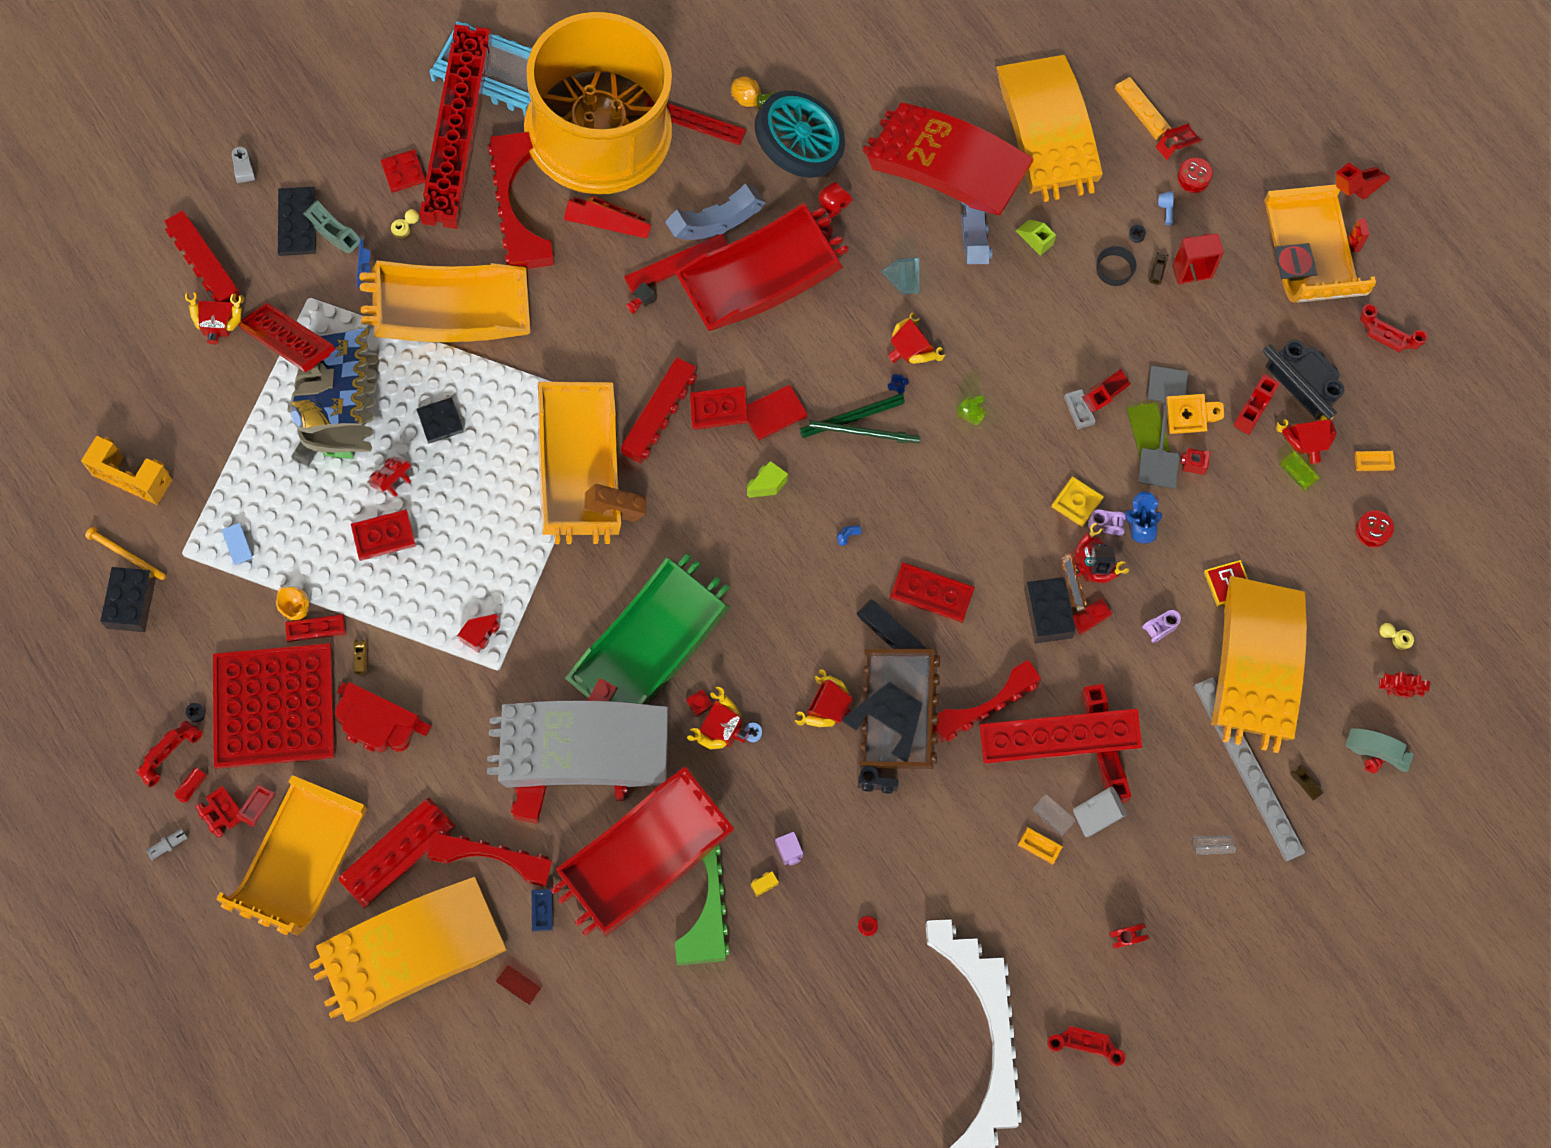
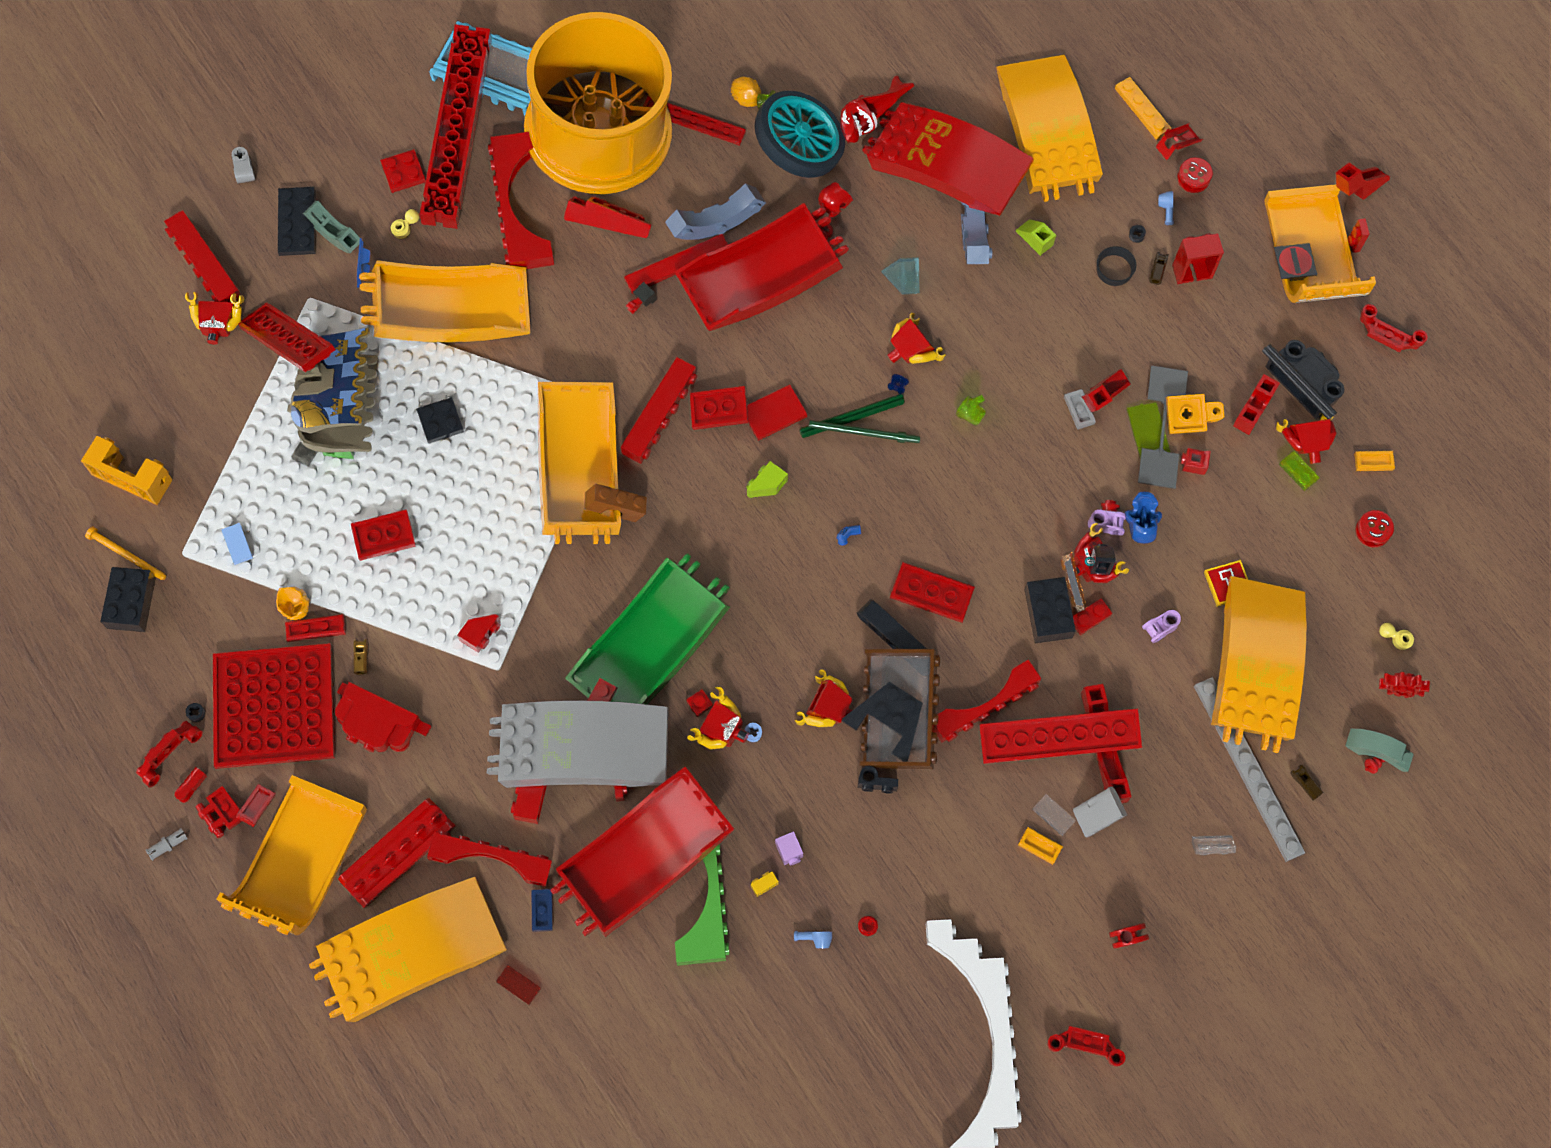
(388, 474): red plate -> none
(820, 939): none -> medium blue bar
(861, 114): none -> red piece
(1077, 501): yellow tile -> none
(1110, 505): none -> red plate

